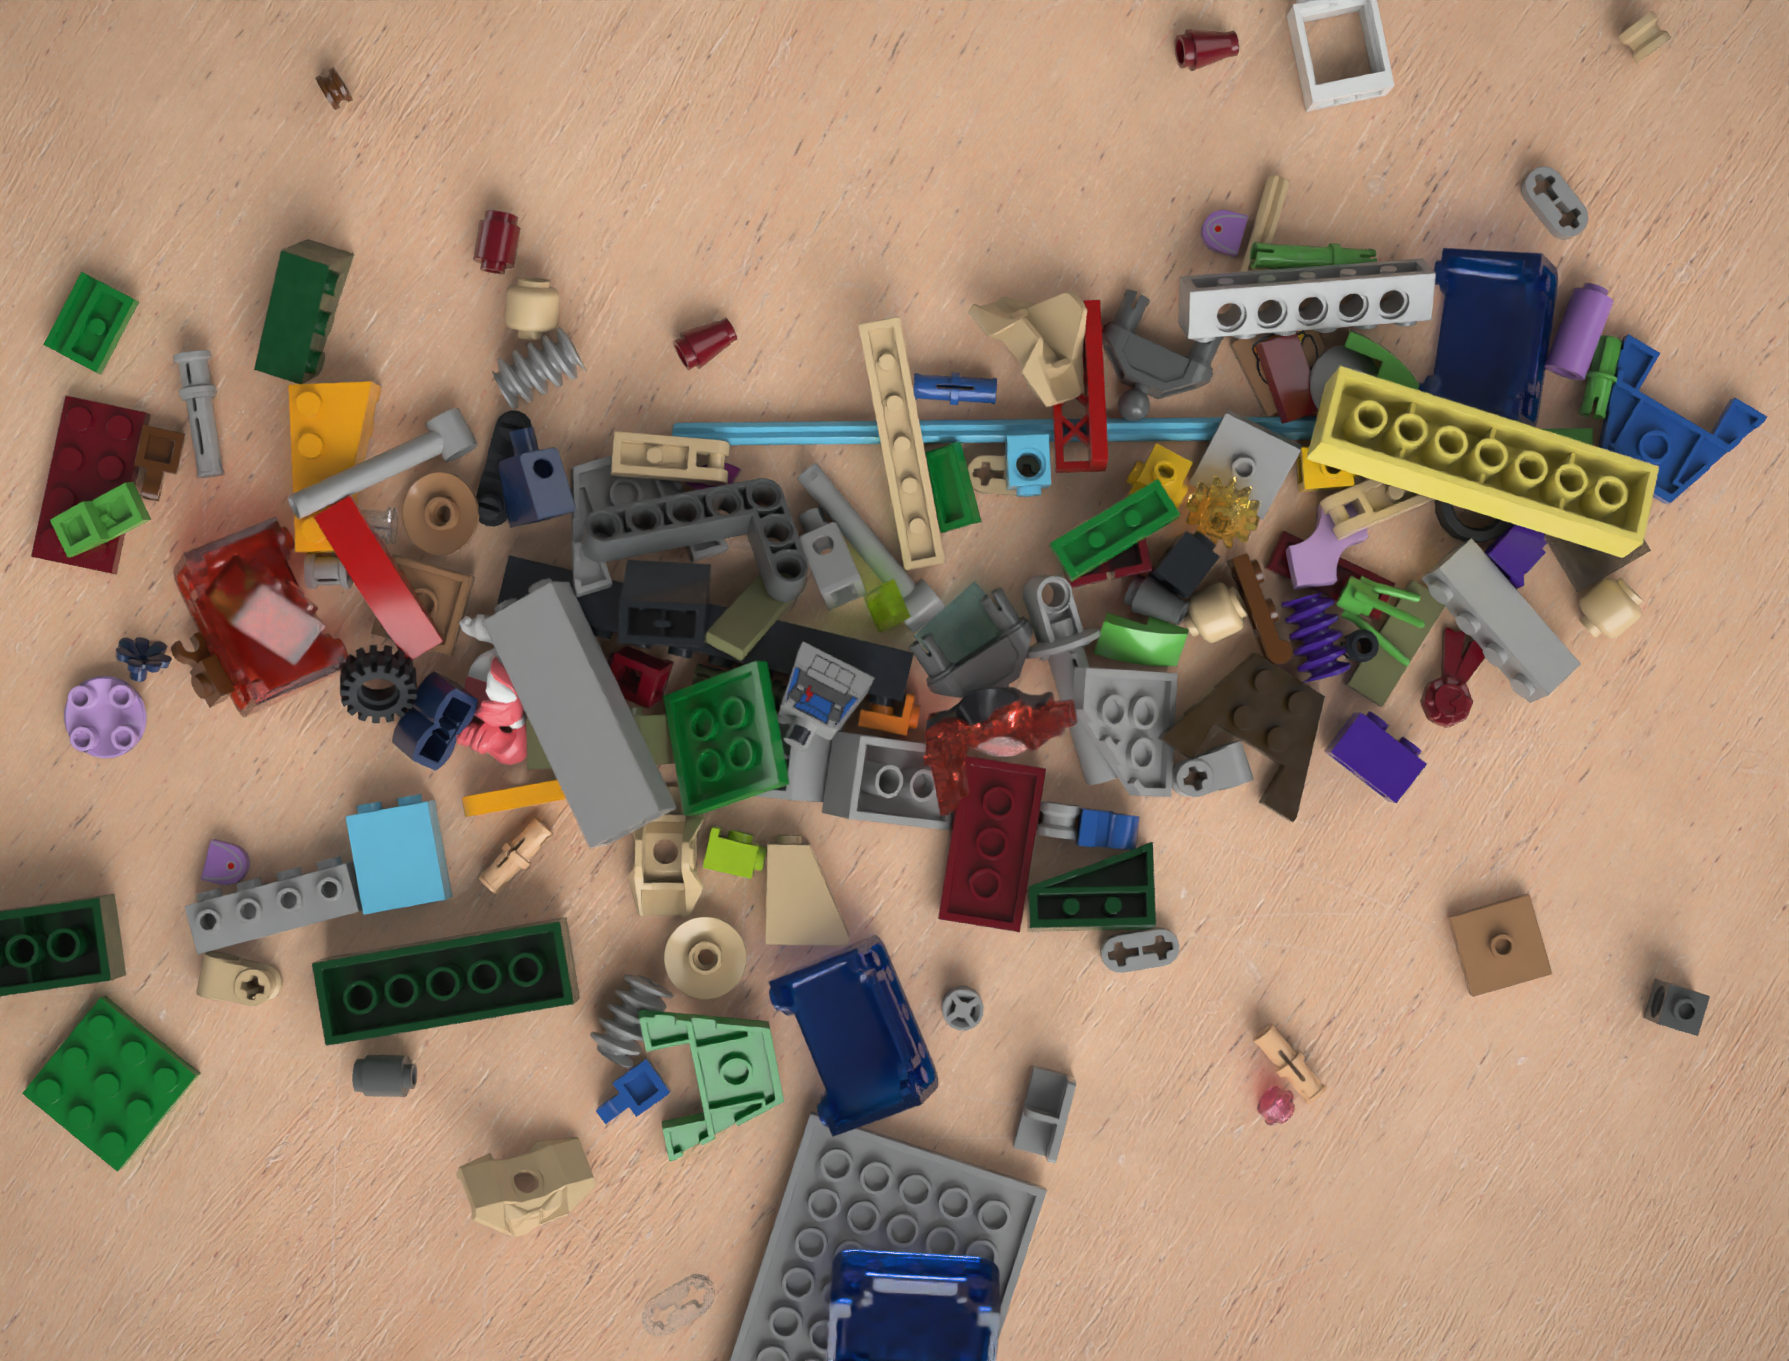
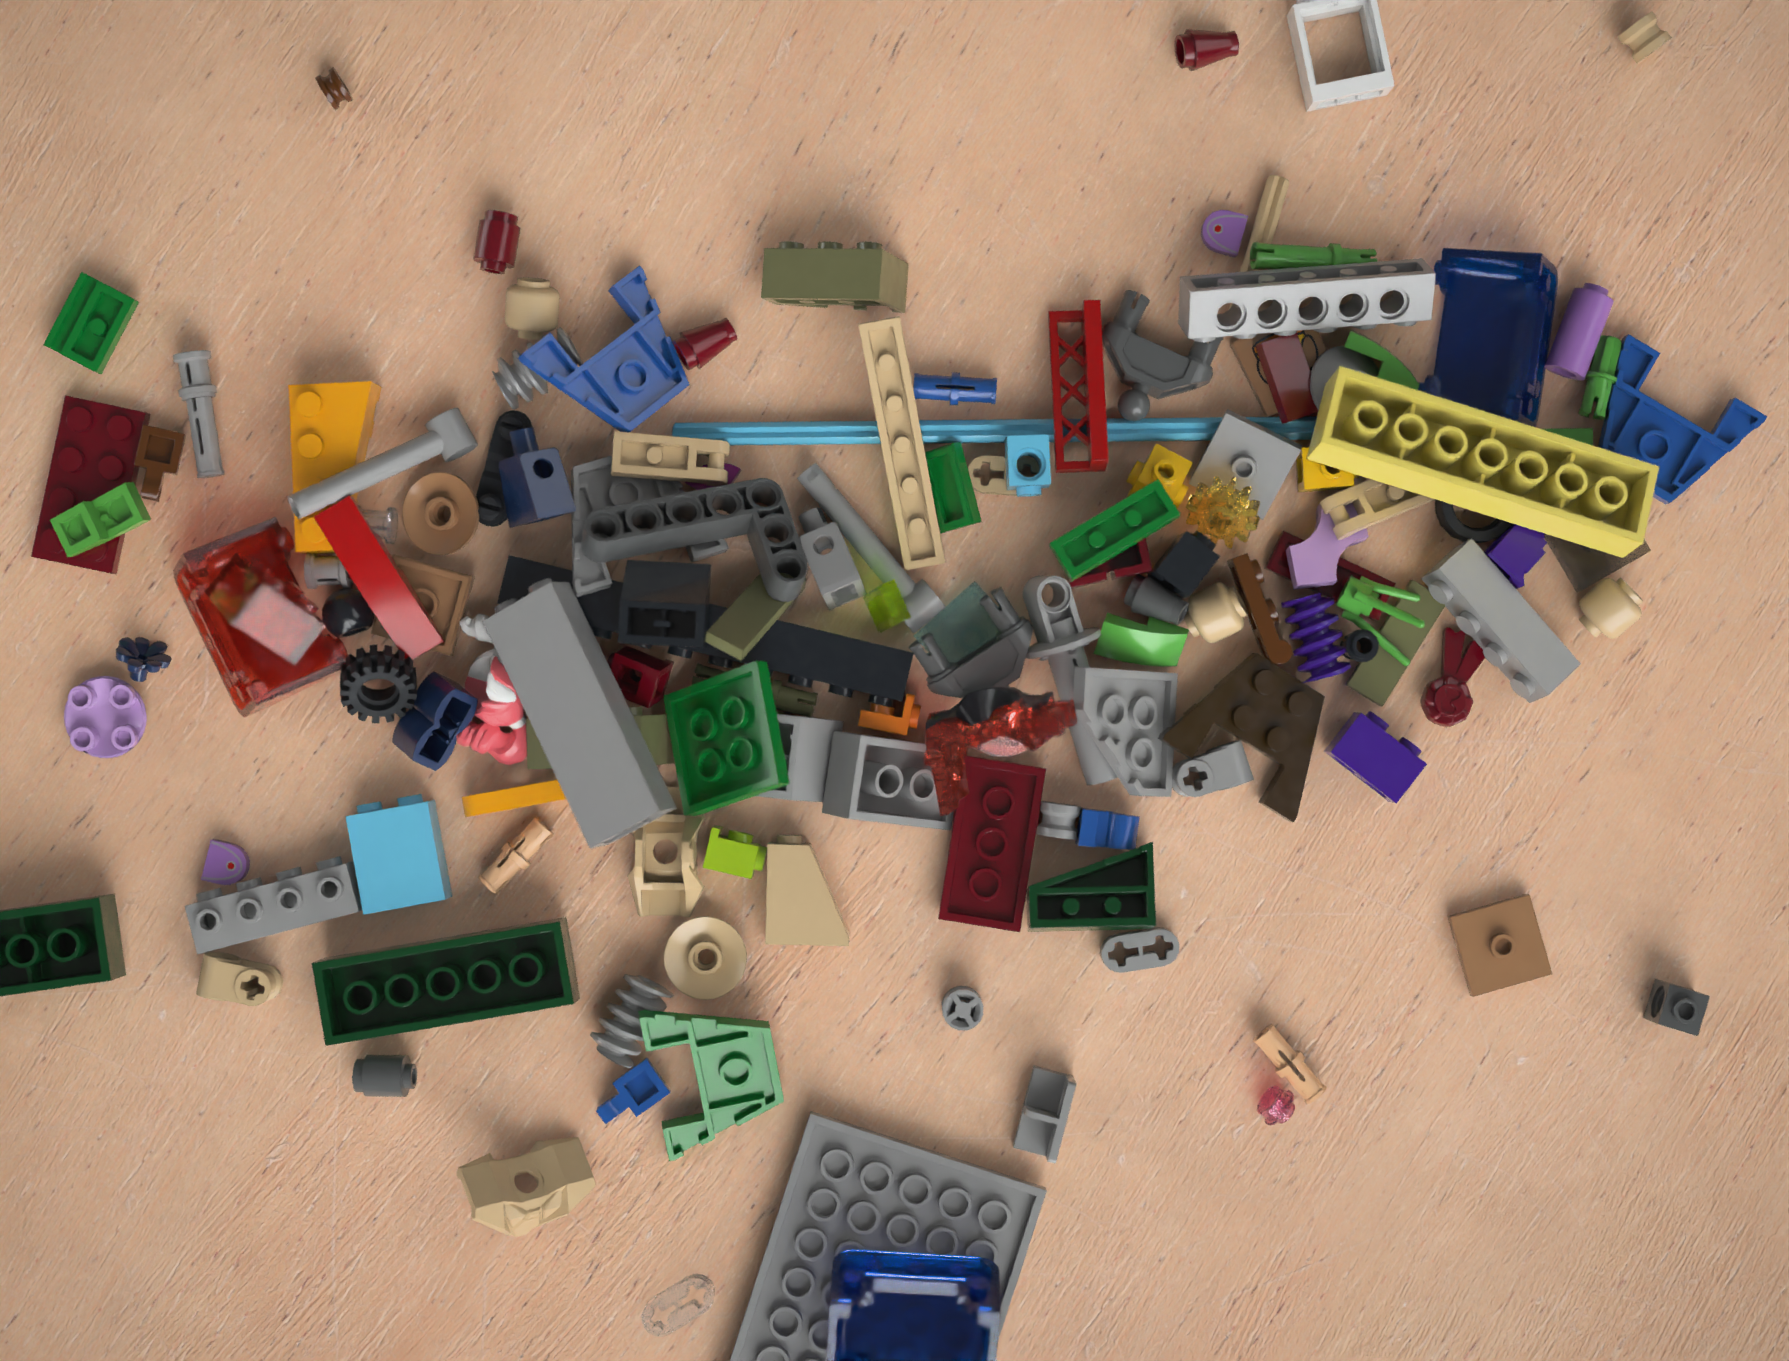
(111, 1083): green plate -> none
(208, 675): reddish brown plate -> none
(302, 310): dark green wedge -> none
(347, 613): none -> black piece
(627, 376): none -> blue wing
(820, 696): torso -> none
(834, 276): none -> olive wedge
(858, 1034): clear blue windscreen -> none
(1044, 340): tan piece -> none
(1562, 197): light grey beam -> none

